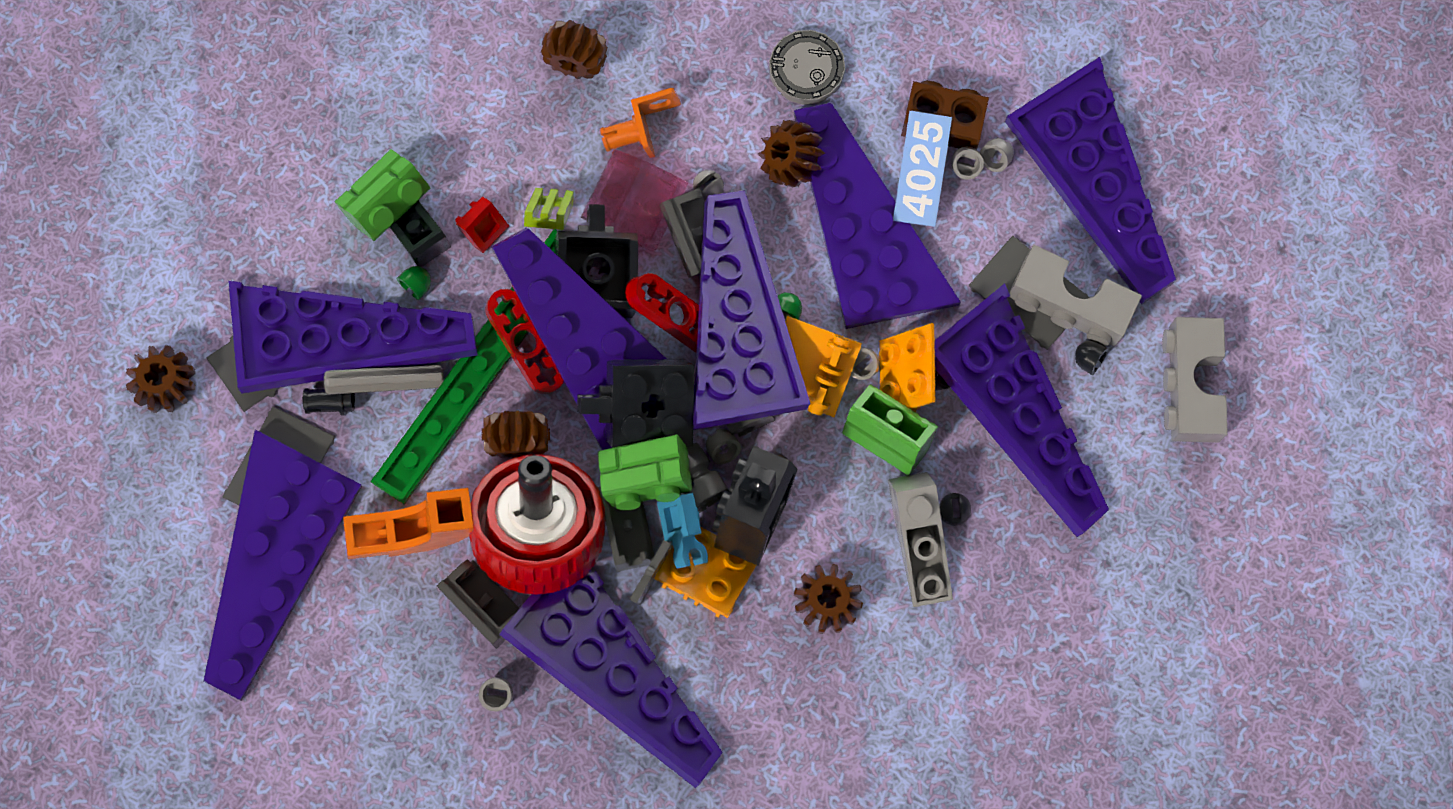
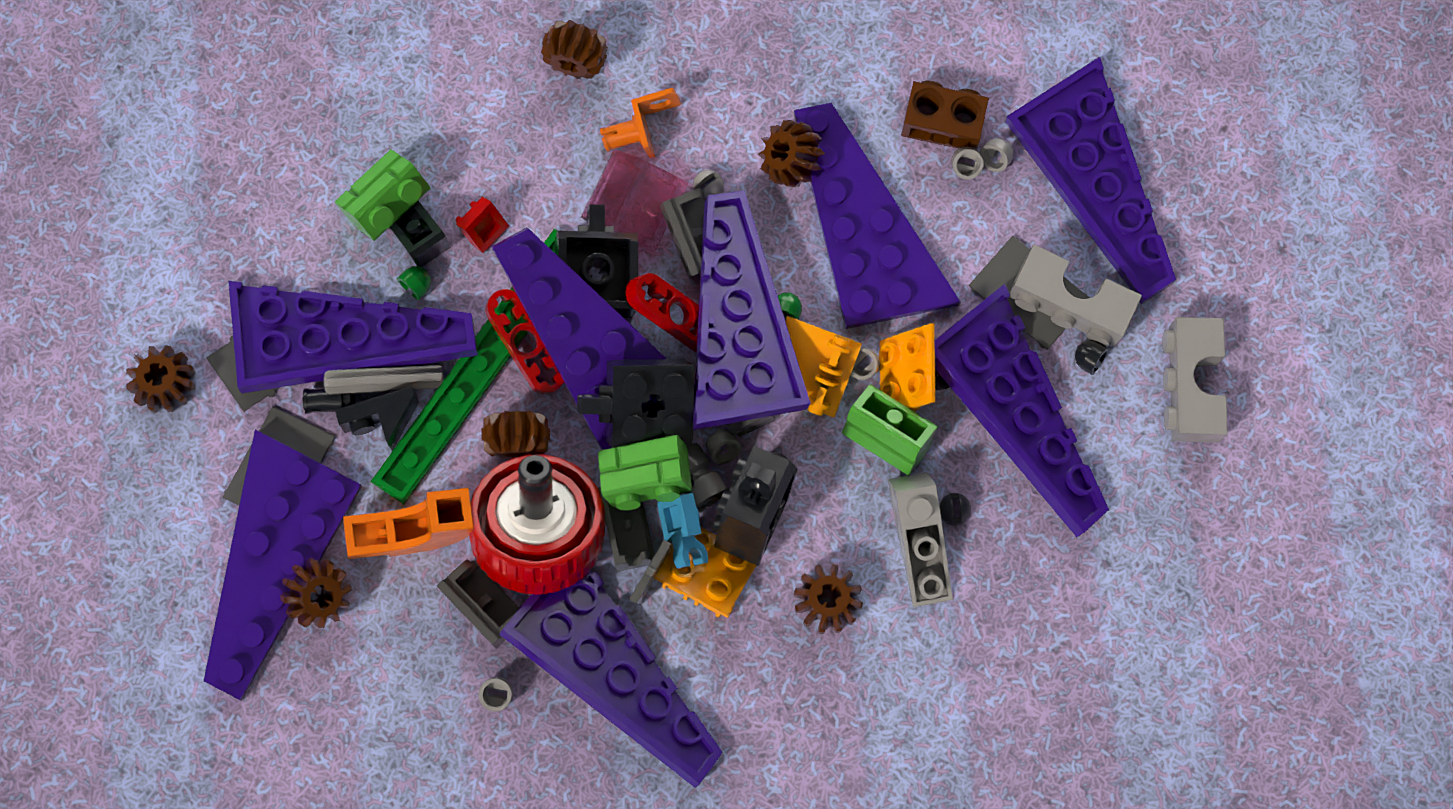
(327, 602): none -> reddish brown gear
(391, 410): none -> black slope
(537, 199): lime tile -> none
(806, 67): tile -> none
(922, 168): light blue sticker -> none

